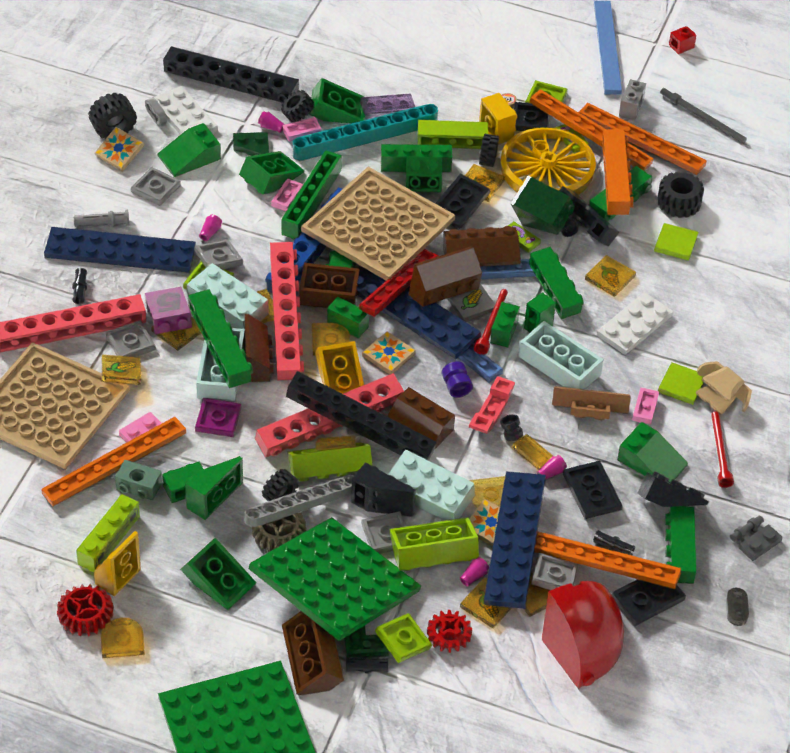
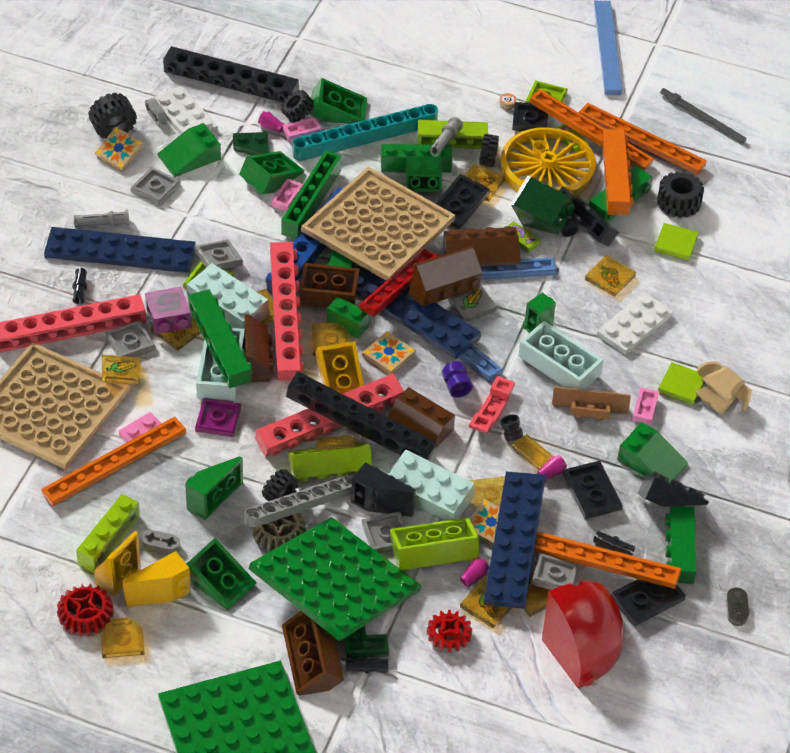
(138, 480): sand green brick -> none
(158, 583): none -> yellow slope
(161, 542): none -> light grey beam
(175, 481): green brick -> none
(210, 227): dark pink cone -> none
(386, 103): clear purple plate -> none
(403, 637): lime tile -> none
(448, 132): none -> light grey pin
(482, 344): red piece -> none
(499, 115): yellow brick -> none
(505, 324): green brick -> none
(556, 282): green brick -> none
(632, 99): light grey brick -> none
(682, 40): red brick -> none
(725, 477): red piece -> none
(758, 543): dark grey plate -> none

